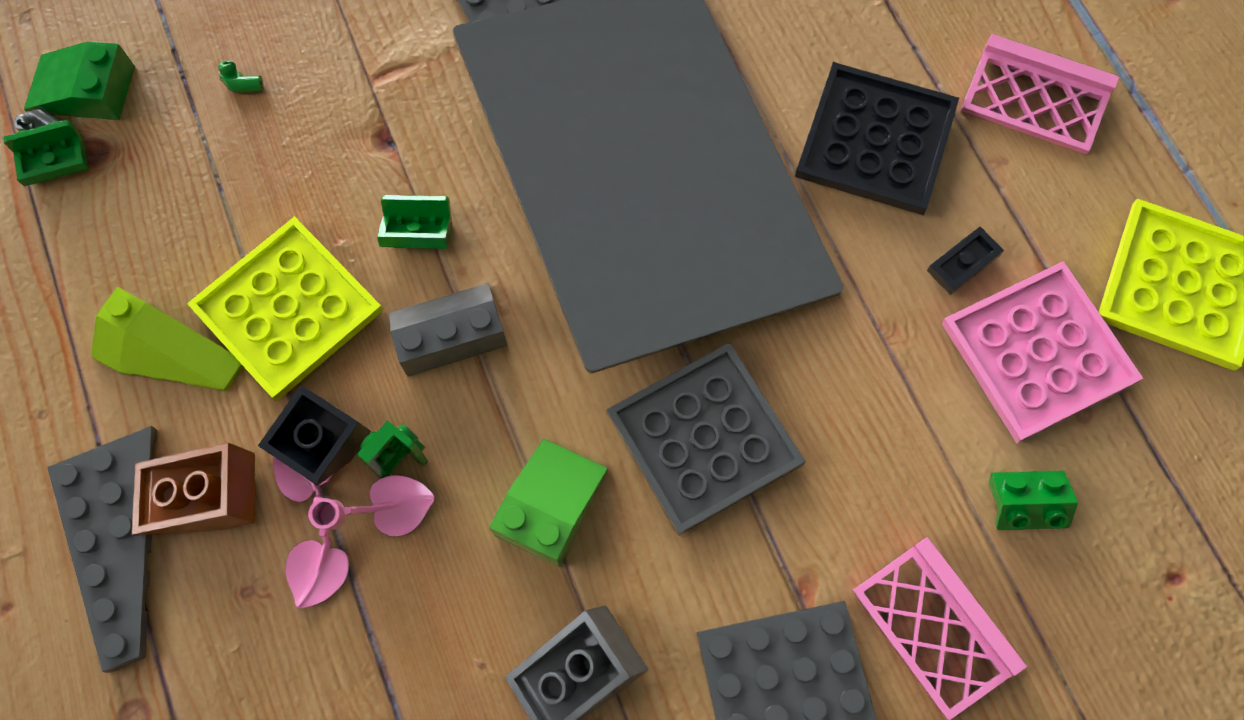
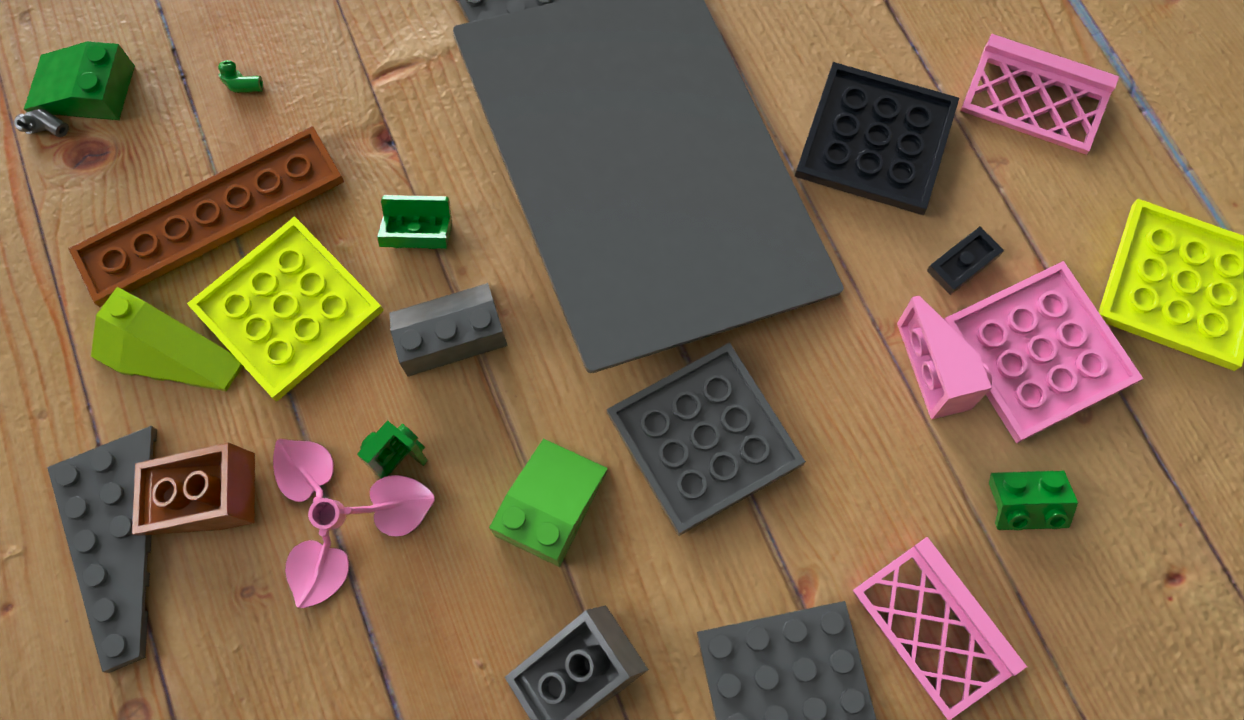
(47, 152): green bracket -> none
(205, 216): none -> dark orange plate
(313, 436): black slope -> none
(943, 361): none -> bright pink slope

